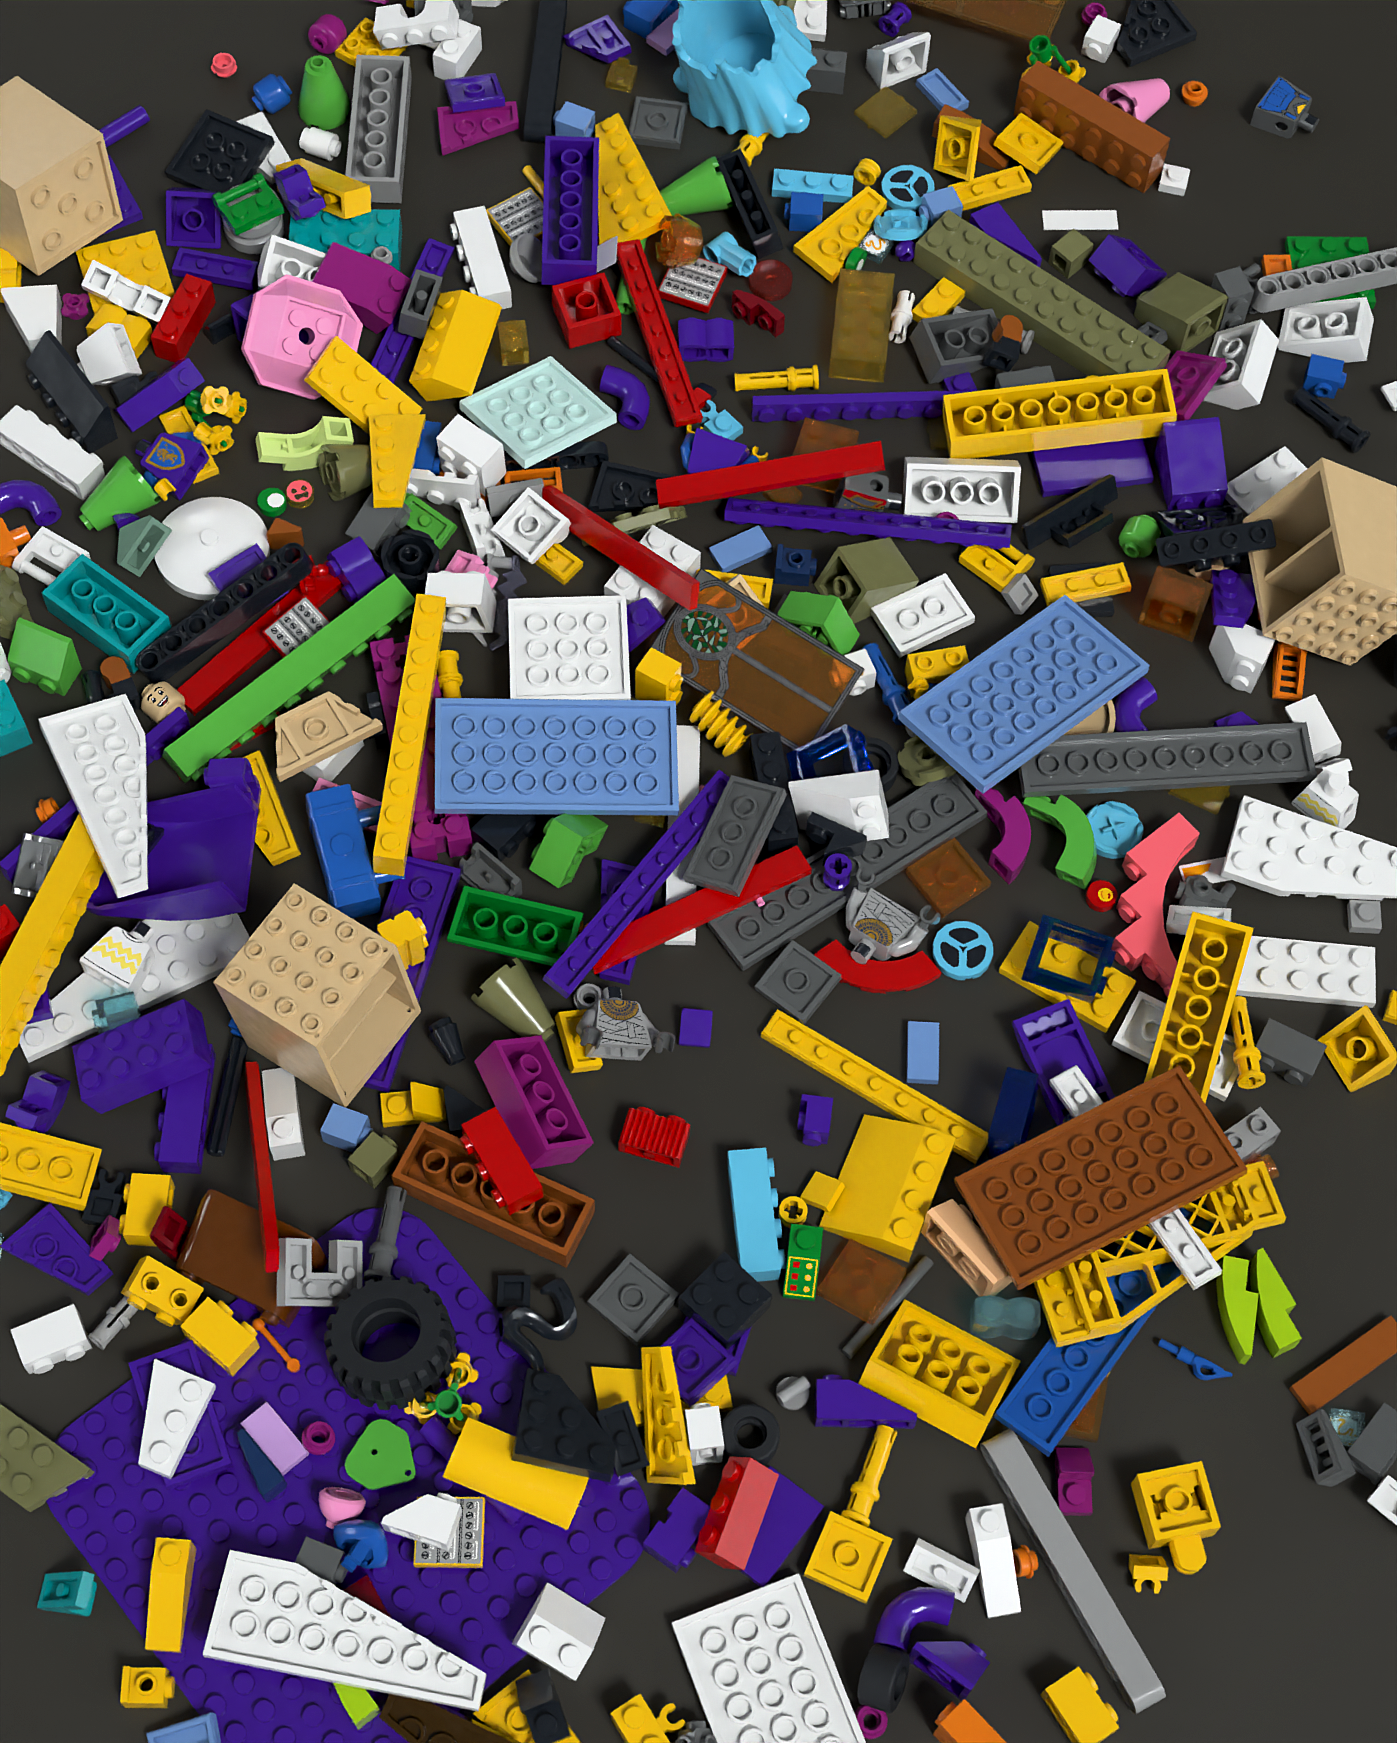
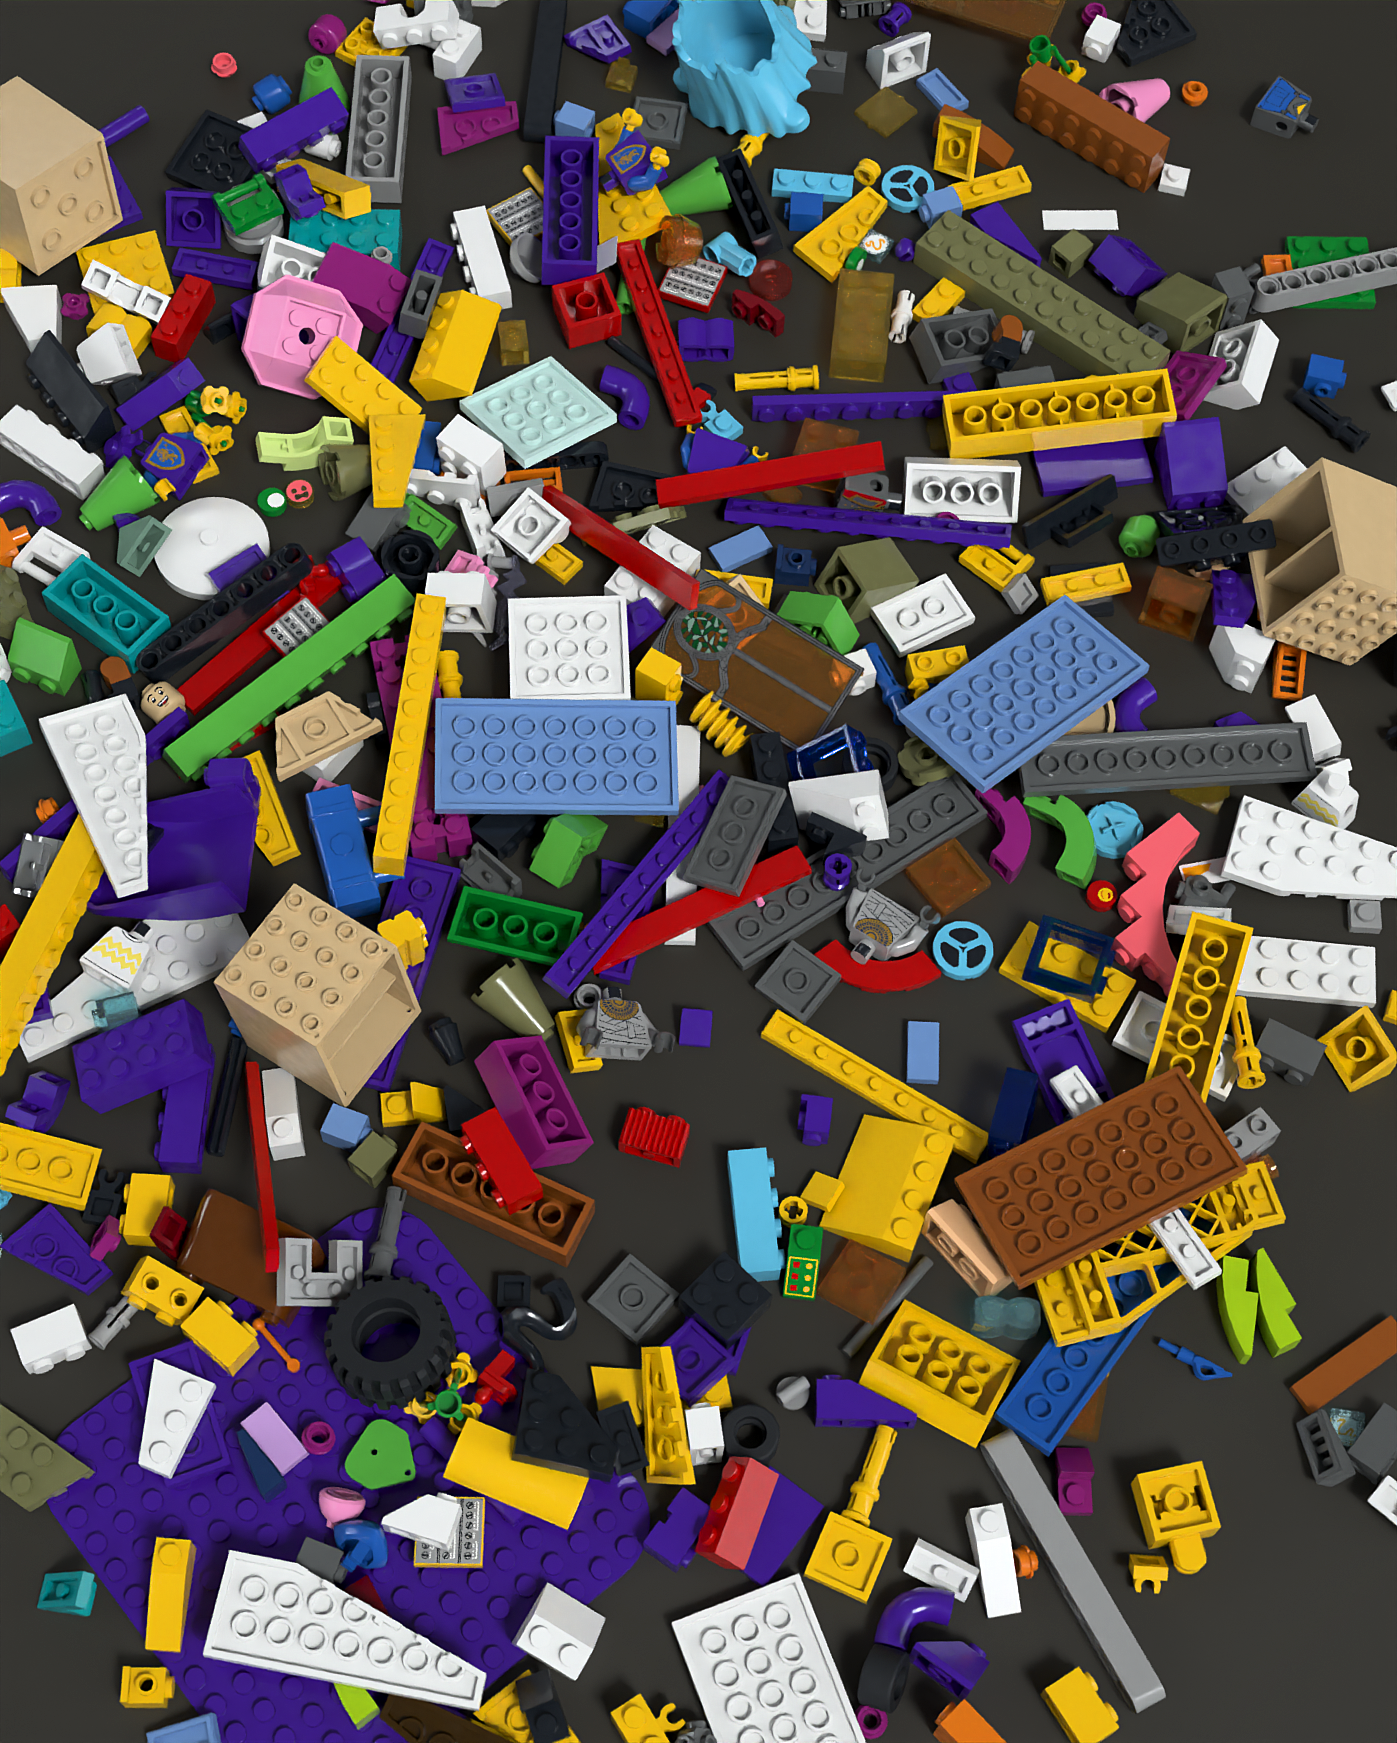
(121, 445): none -> dark purple plate
(282, 533): dark orange slope -> none
(294, 130): none -> dark purple brick
(493, 1383): none -> red piece
(633, 160): none -> torso
(900, 225): medium azure tile -> none
(1028, 143): yellow plate -> none
(1328, 329): white slope -> none

